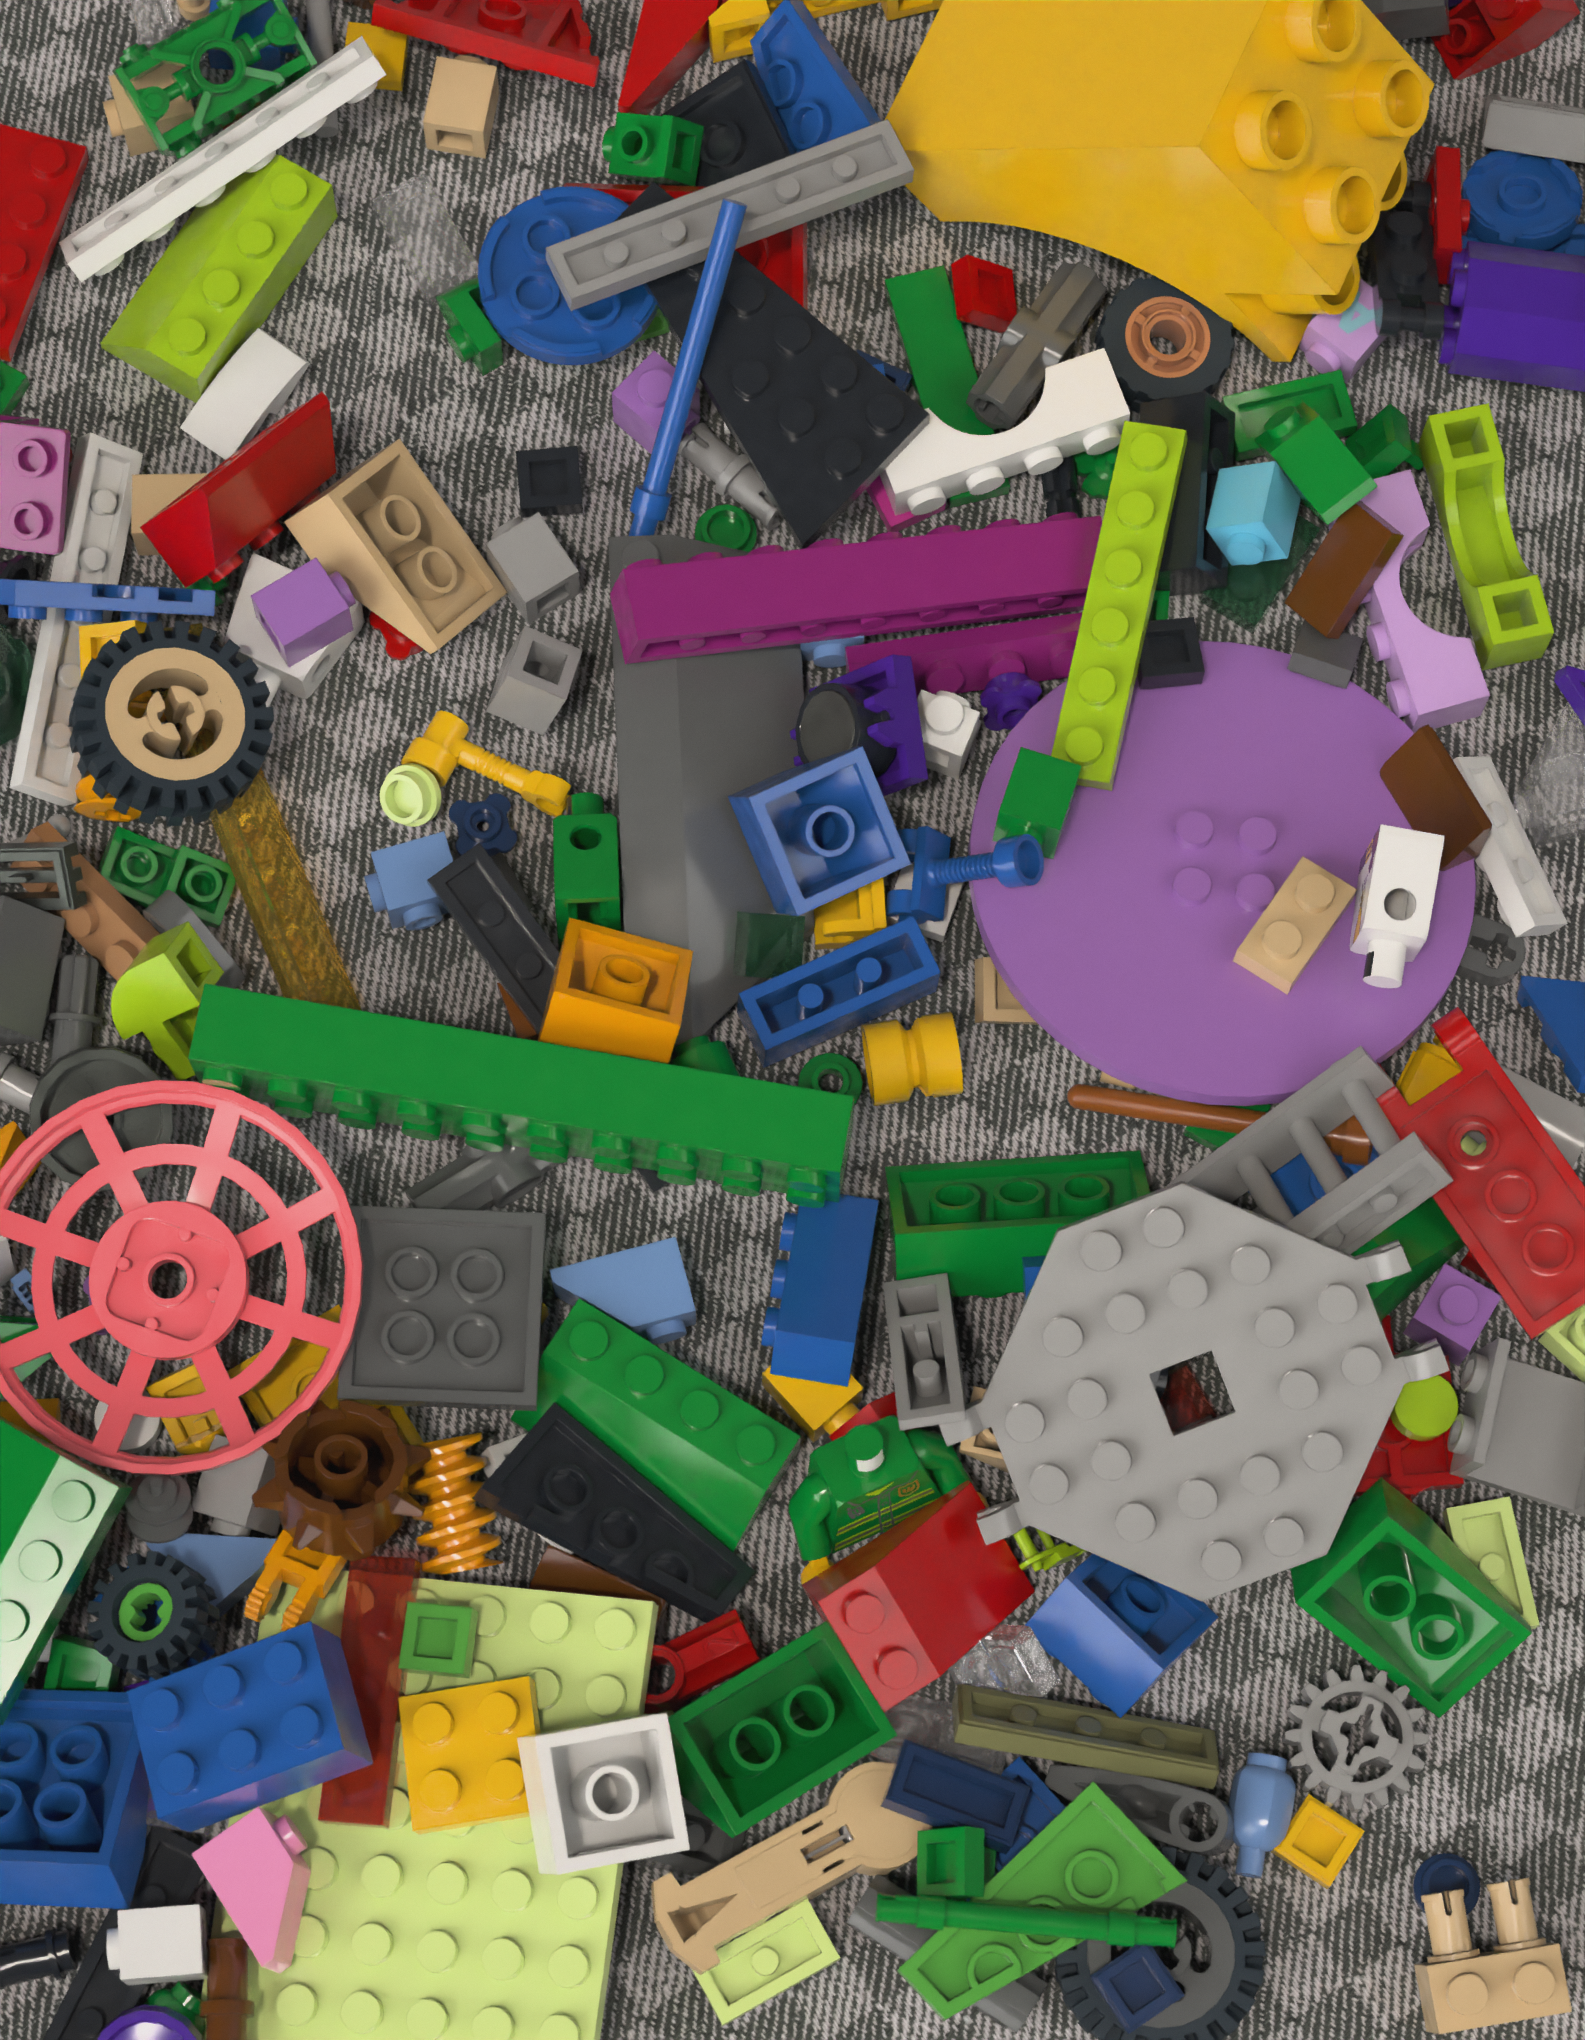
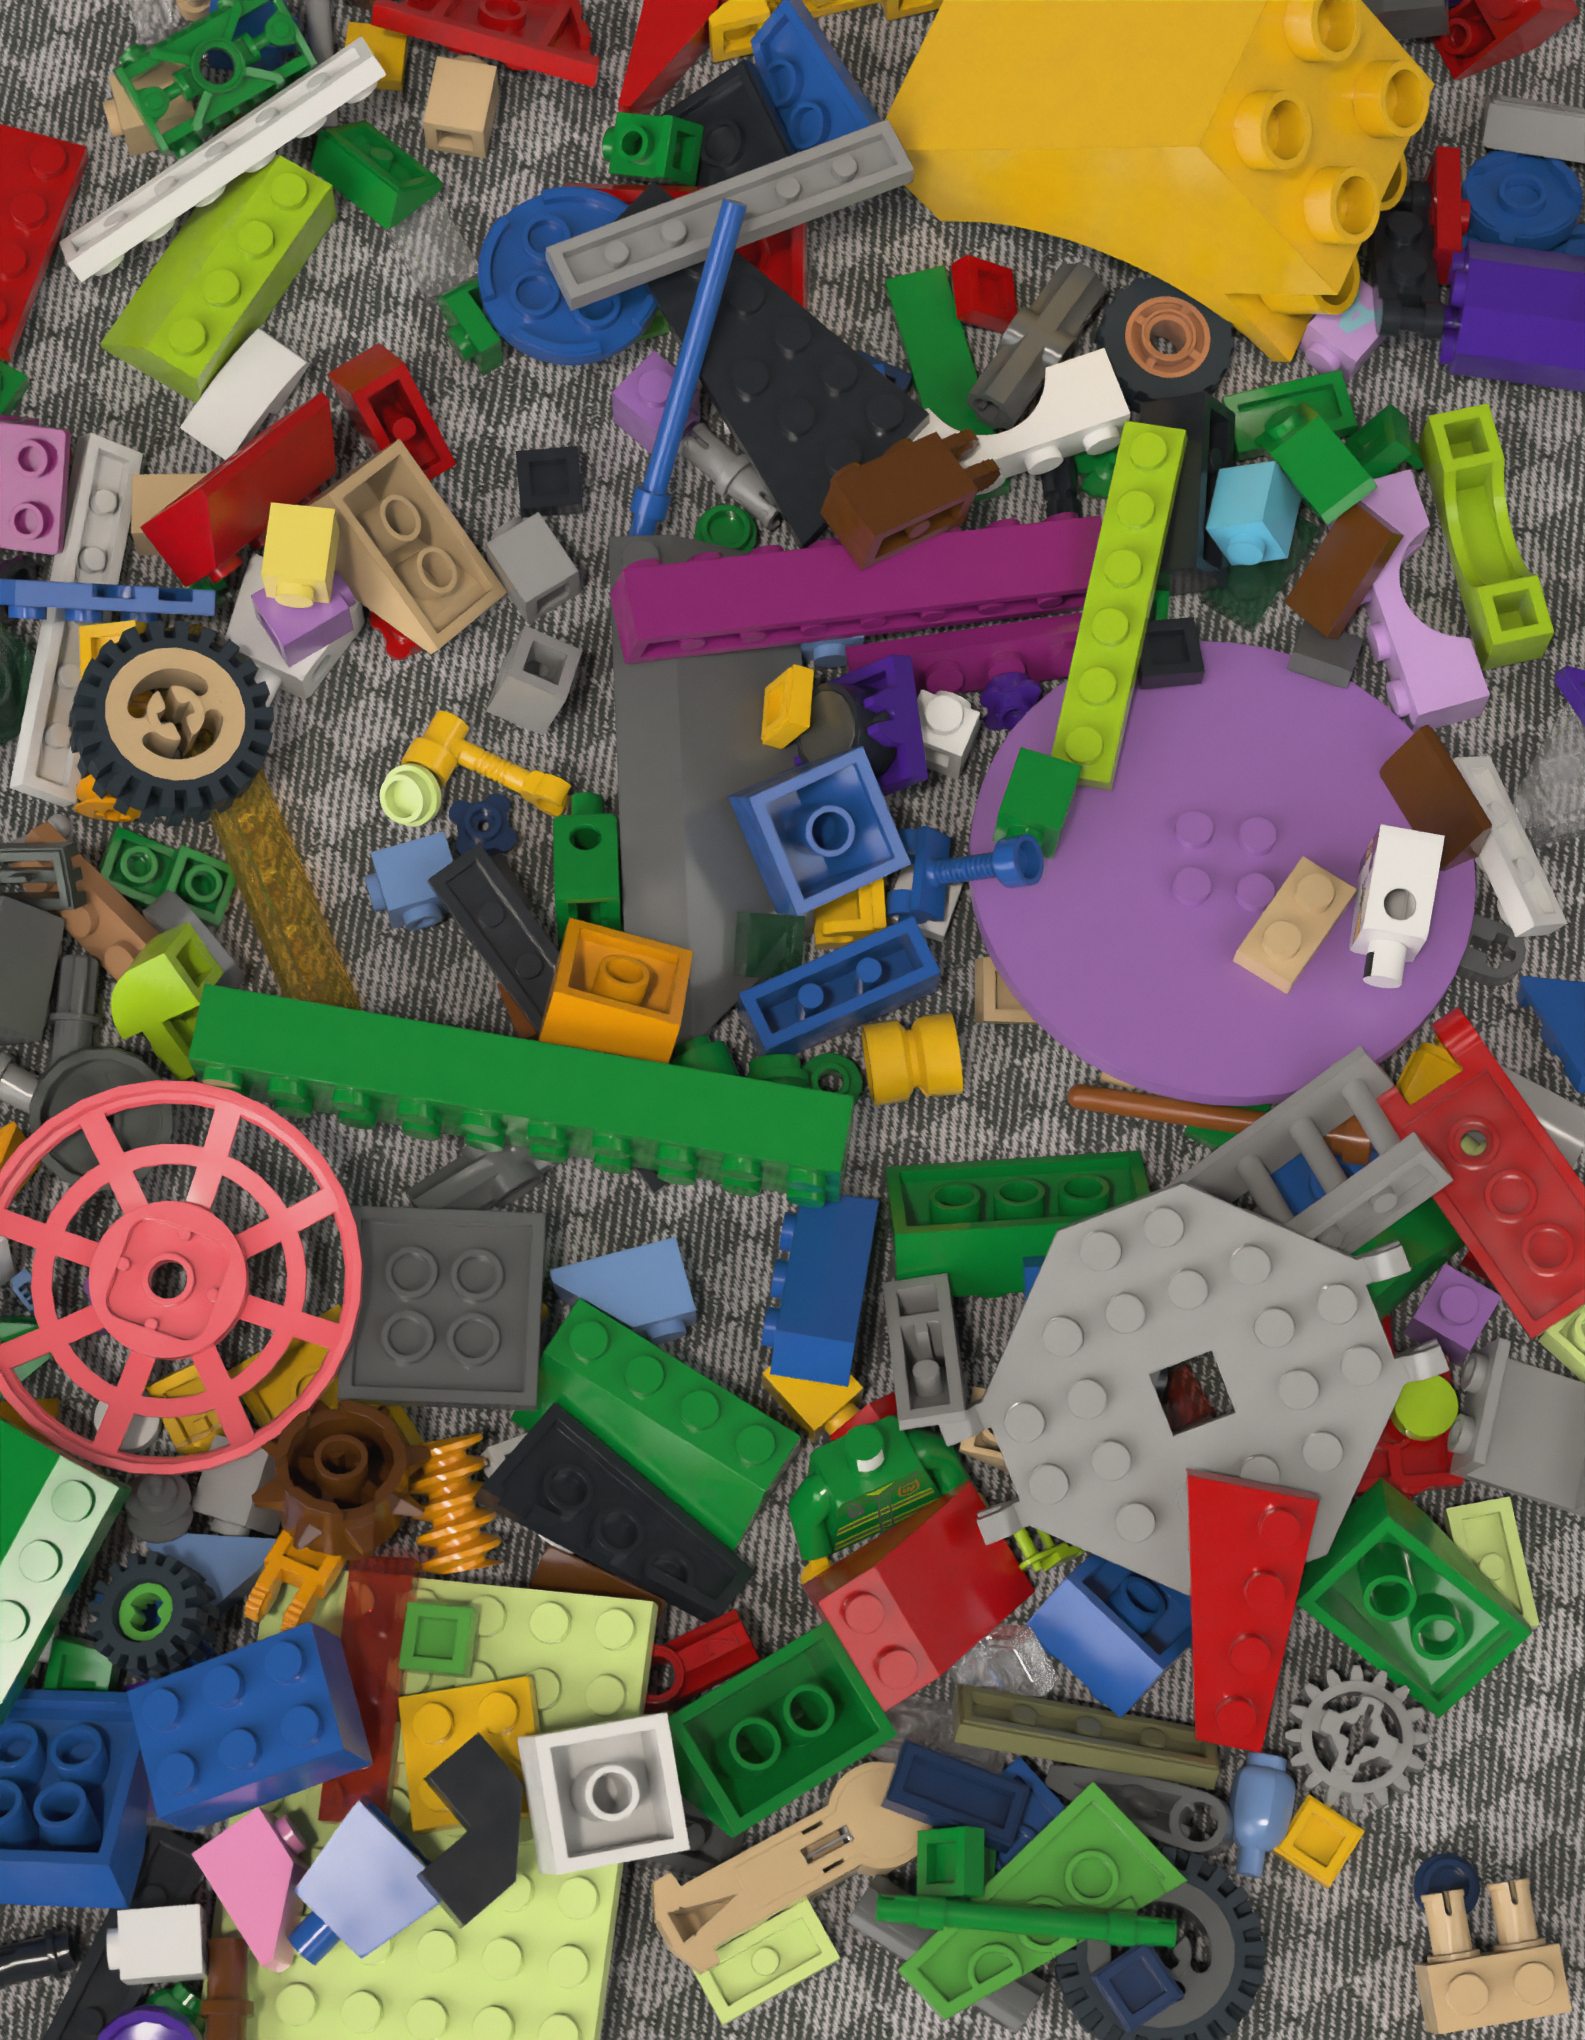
(300, 554): none -> light yellow brick
(361, 1886): none -> torso
(373, 172): none -> green slope
(389, 407): none -> red slope
(488, 1805): none -> black tile
(778, 1069): none -> green plate
(787, 706): none -> yellow tile
(905, 495): none -> reddish brown hinge
(1244, 1584): none -> red wing

